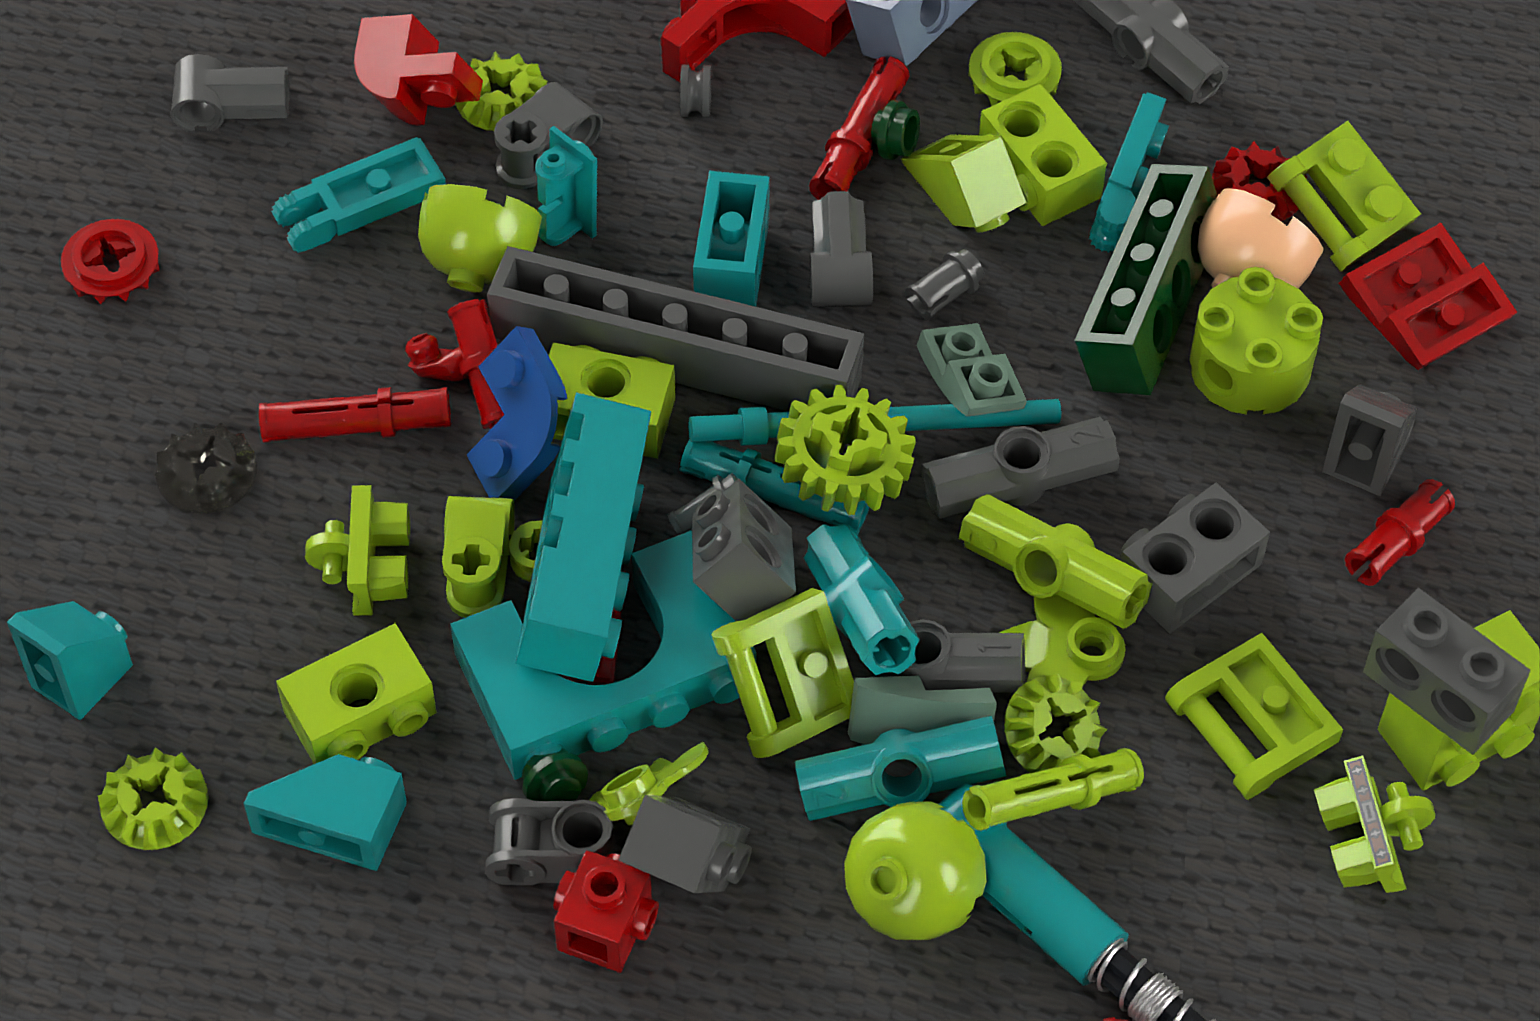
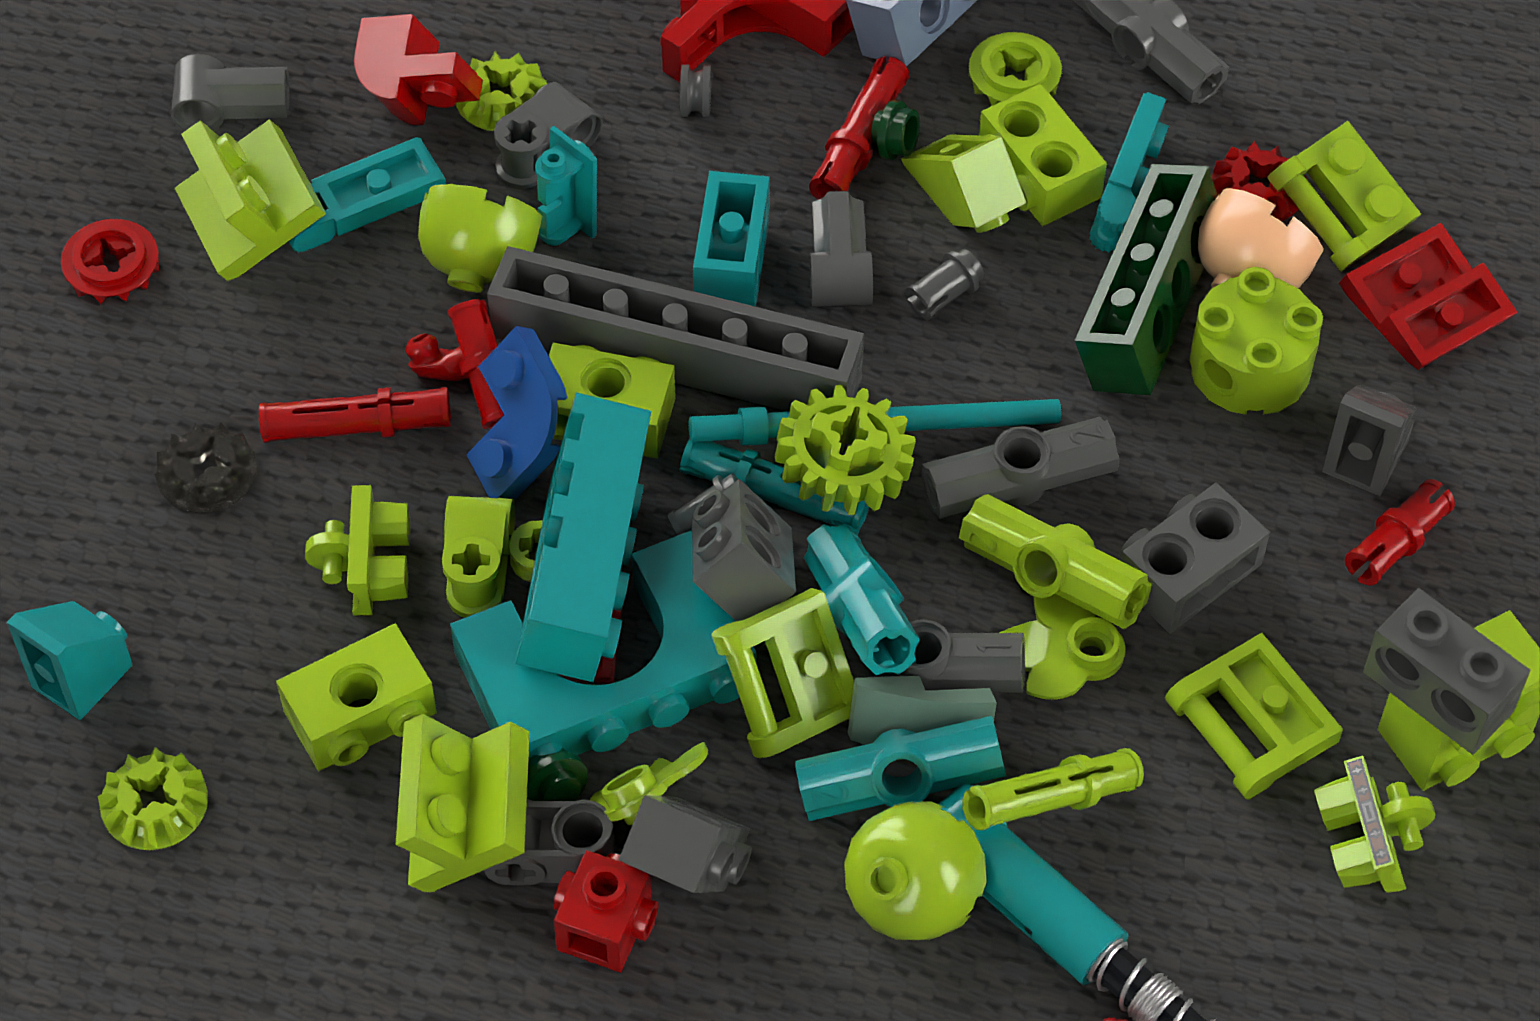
(245, 195): none -> lime bracket
(332, 809): teal slope -> none
(460, 800): none -> lime bracket
(969, 372): sand green slope -> none
(1029, 715): lime gear -> none

